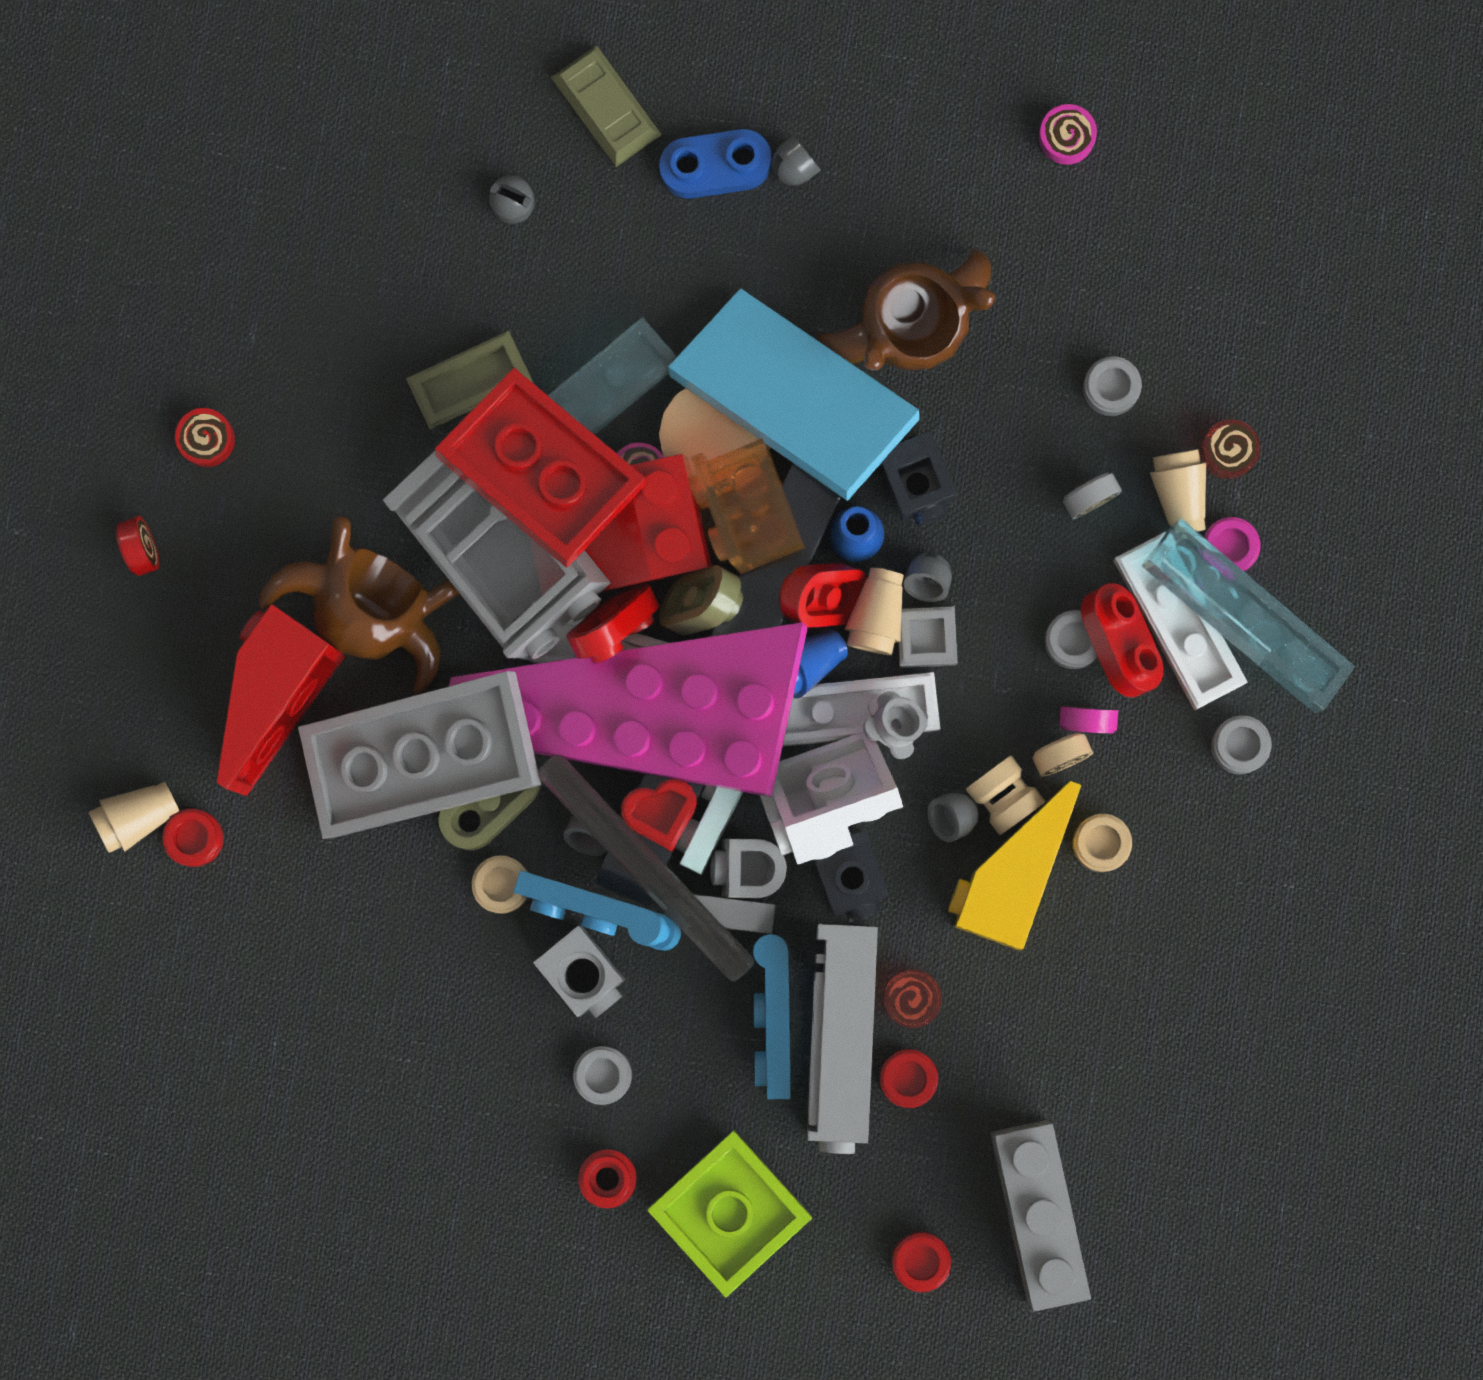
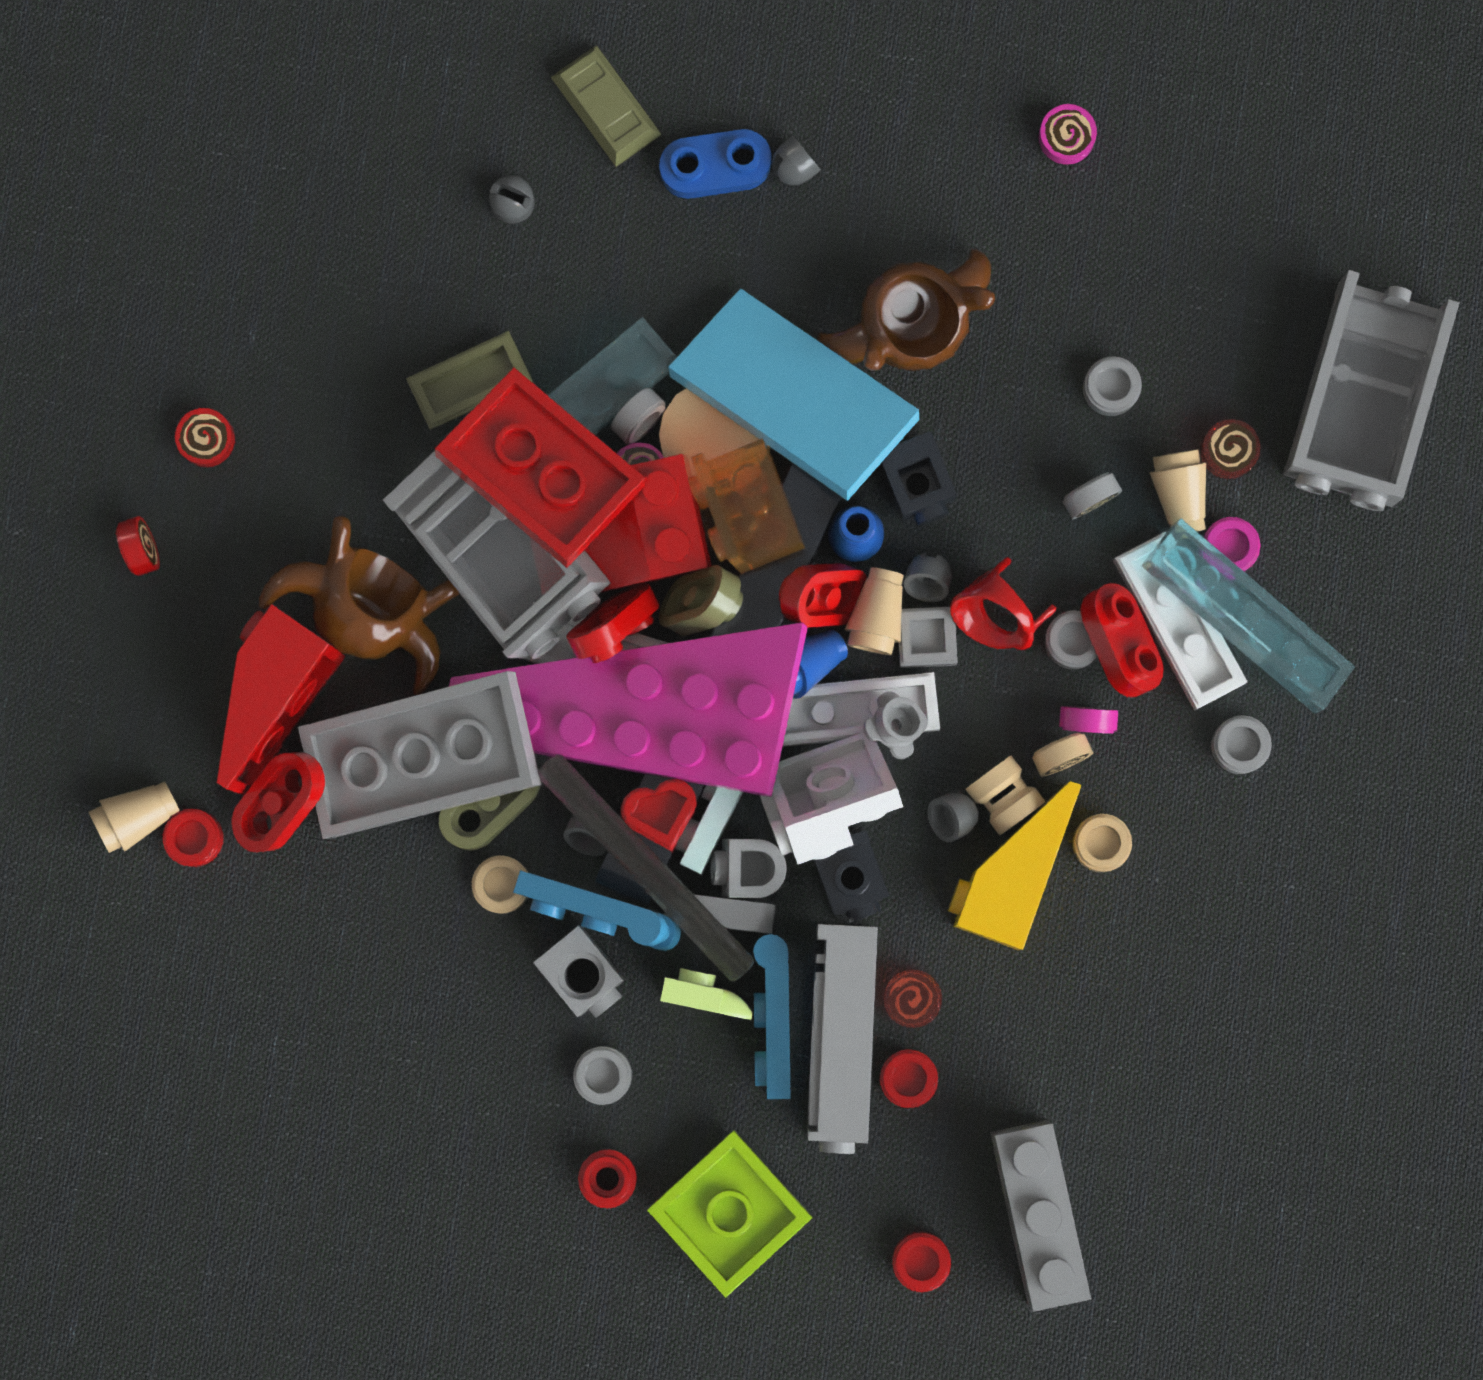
(280, 797): none -> red plate
(638, 416): none -> light grey tile
(698, 991): none -> yellowish green plate
(970, 616): none -> red piece
(1369, 394): none -> door

